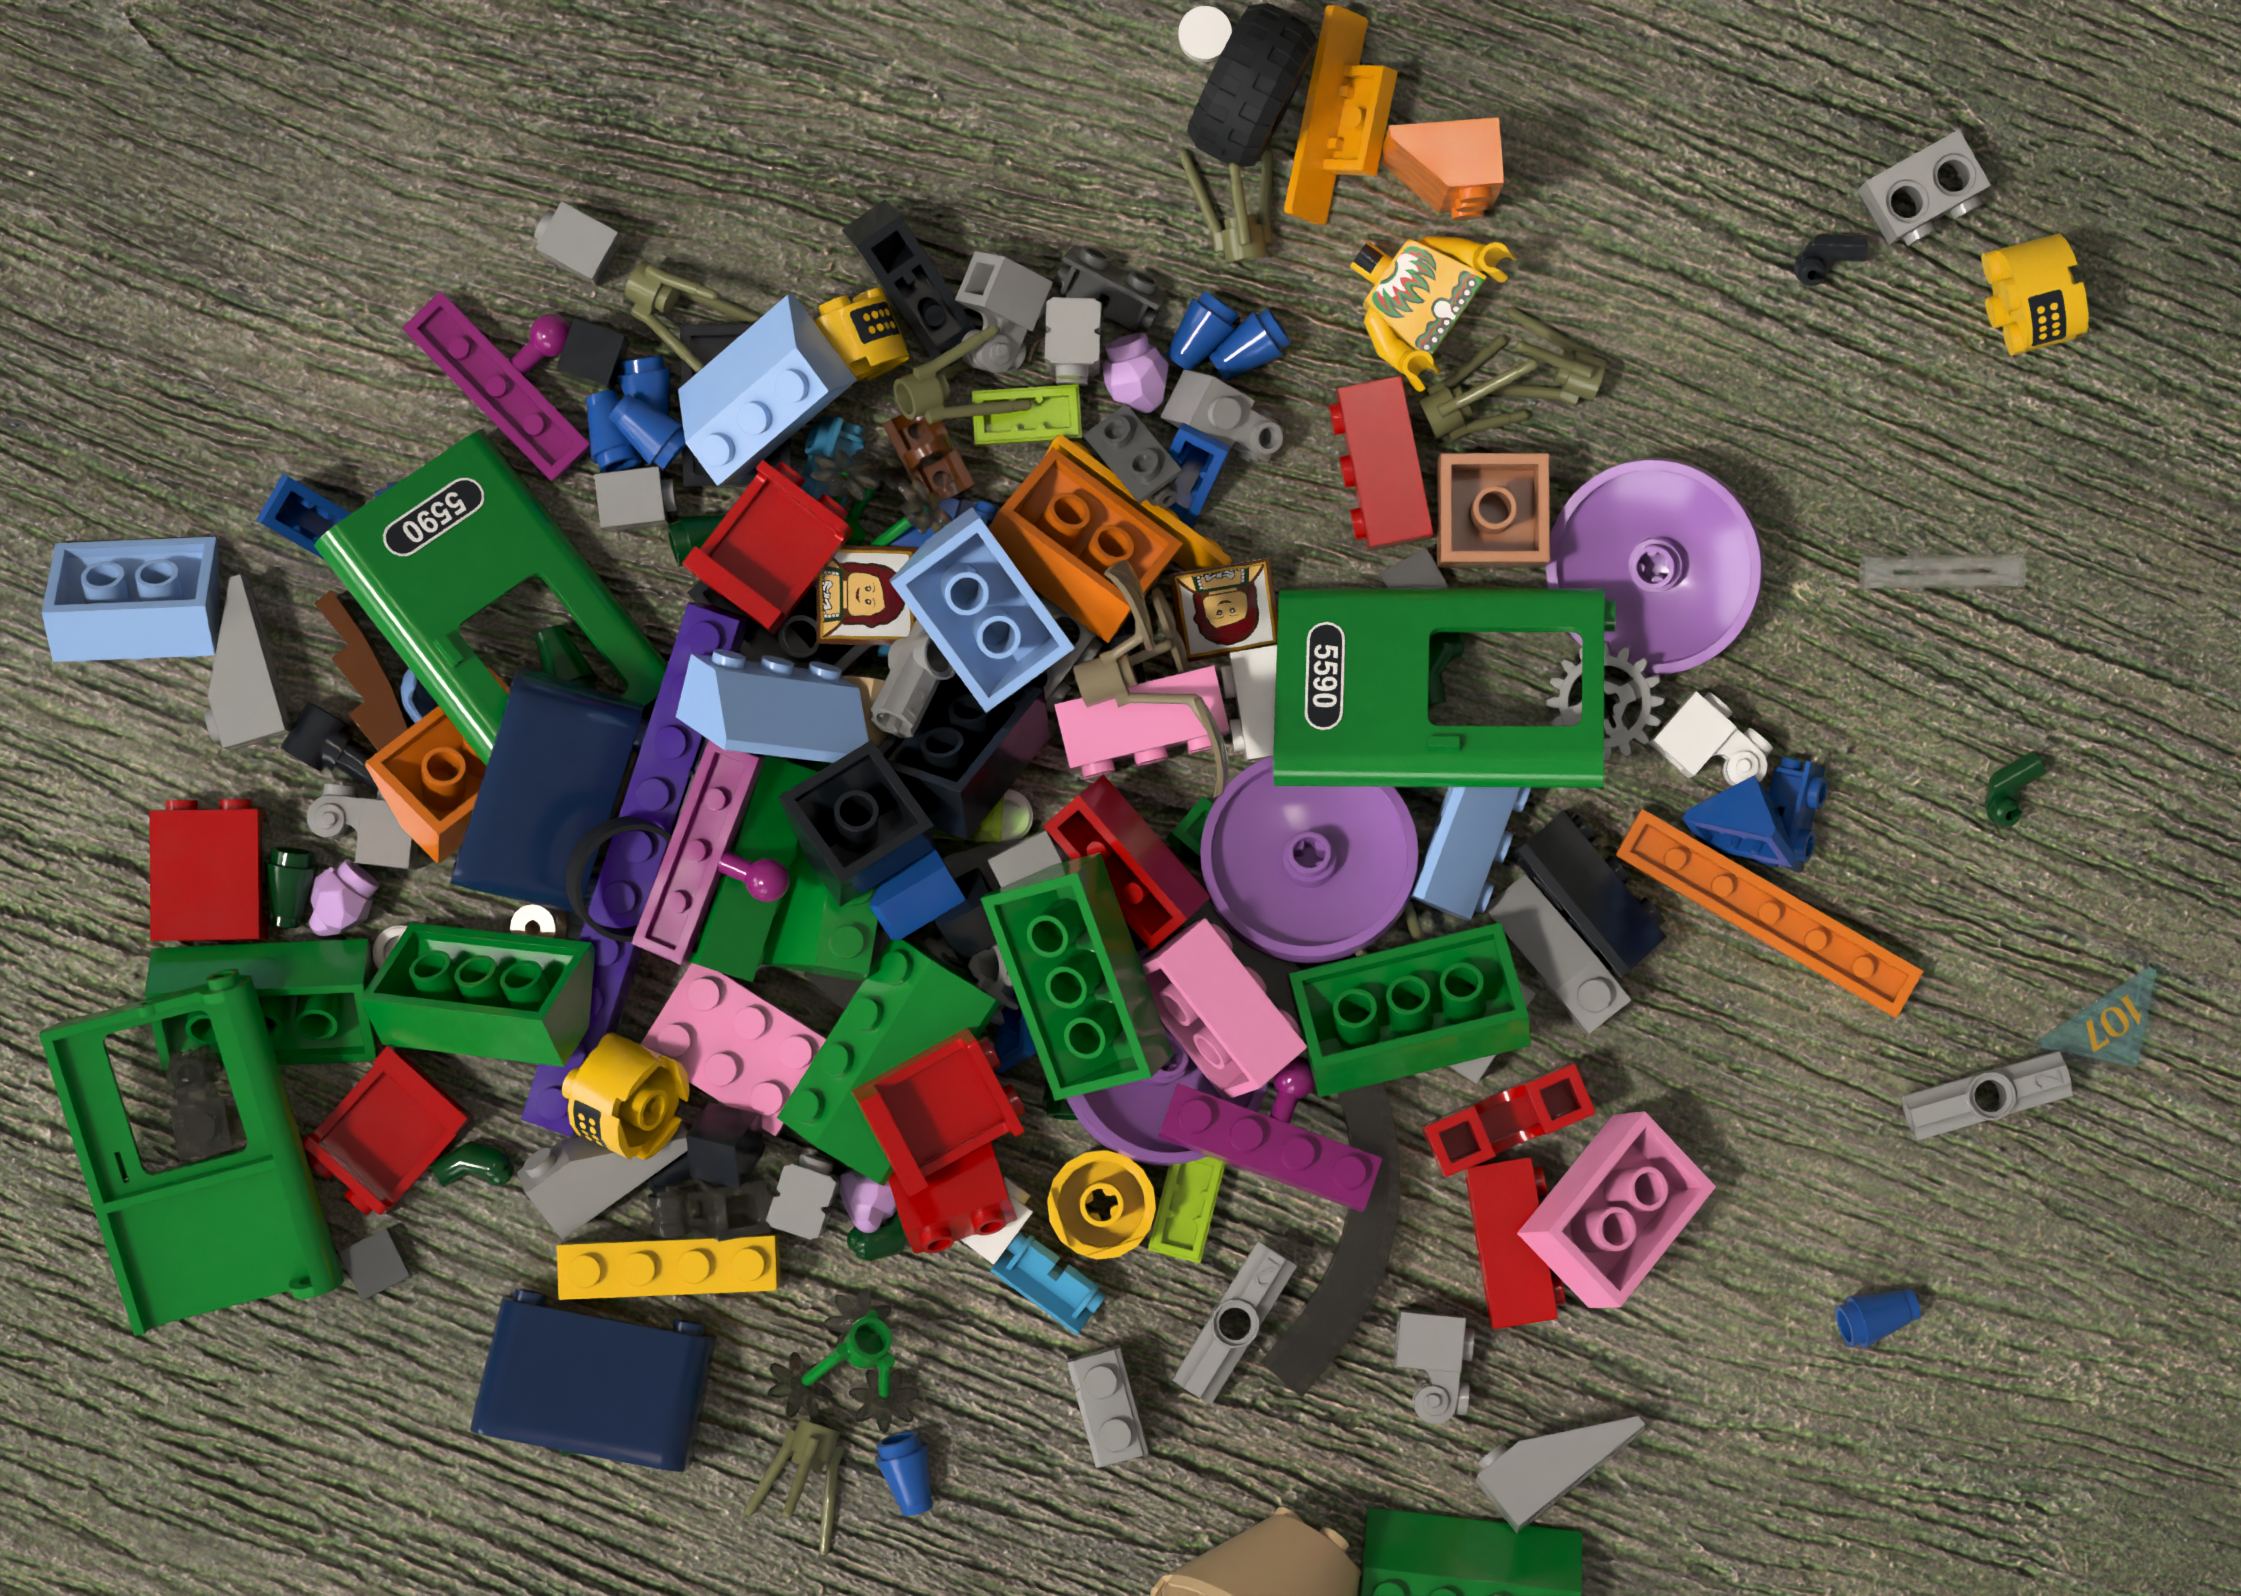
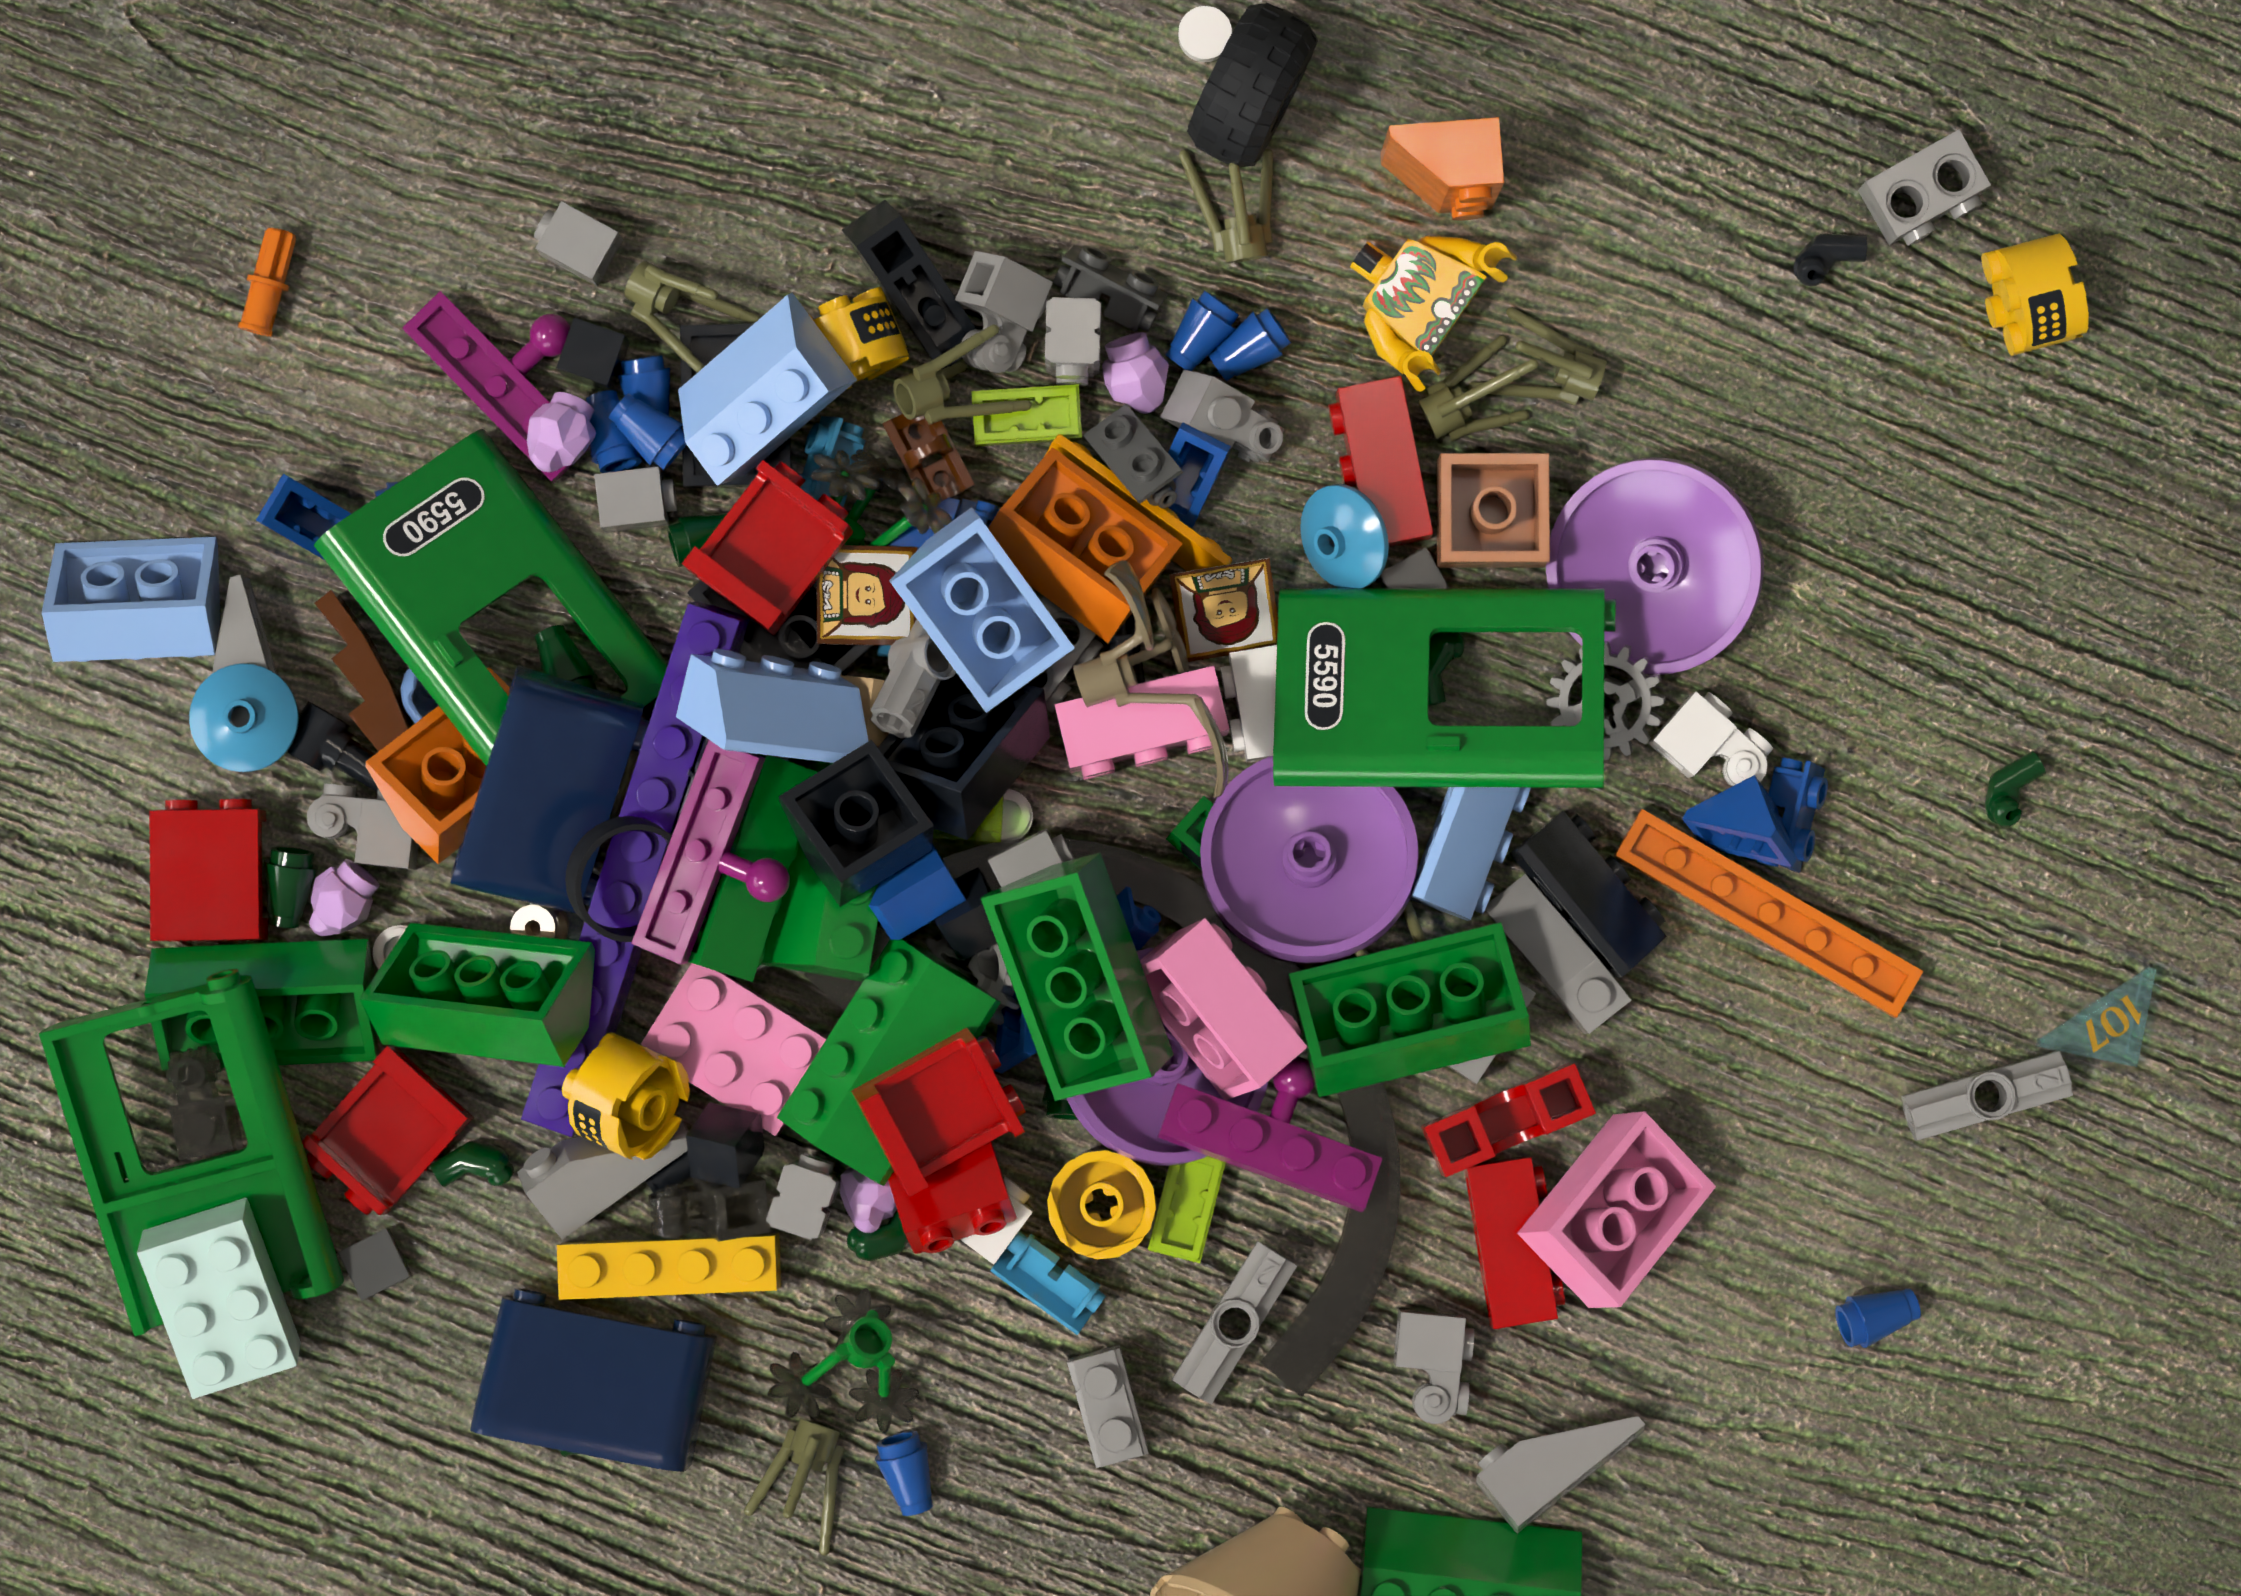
(219, 1298): none -> light aqua brick
(268, 282): none -> orange axle
(271, 721): none -> dark azure dish
(560, 432): none -> lavender rock
(1146, 876): red brick -> none
(1341, 117): light orange bracket -> none
(1344, 536): none -> dark azure dish
(1878, 571): clear pin -> none

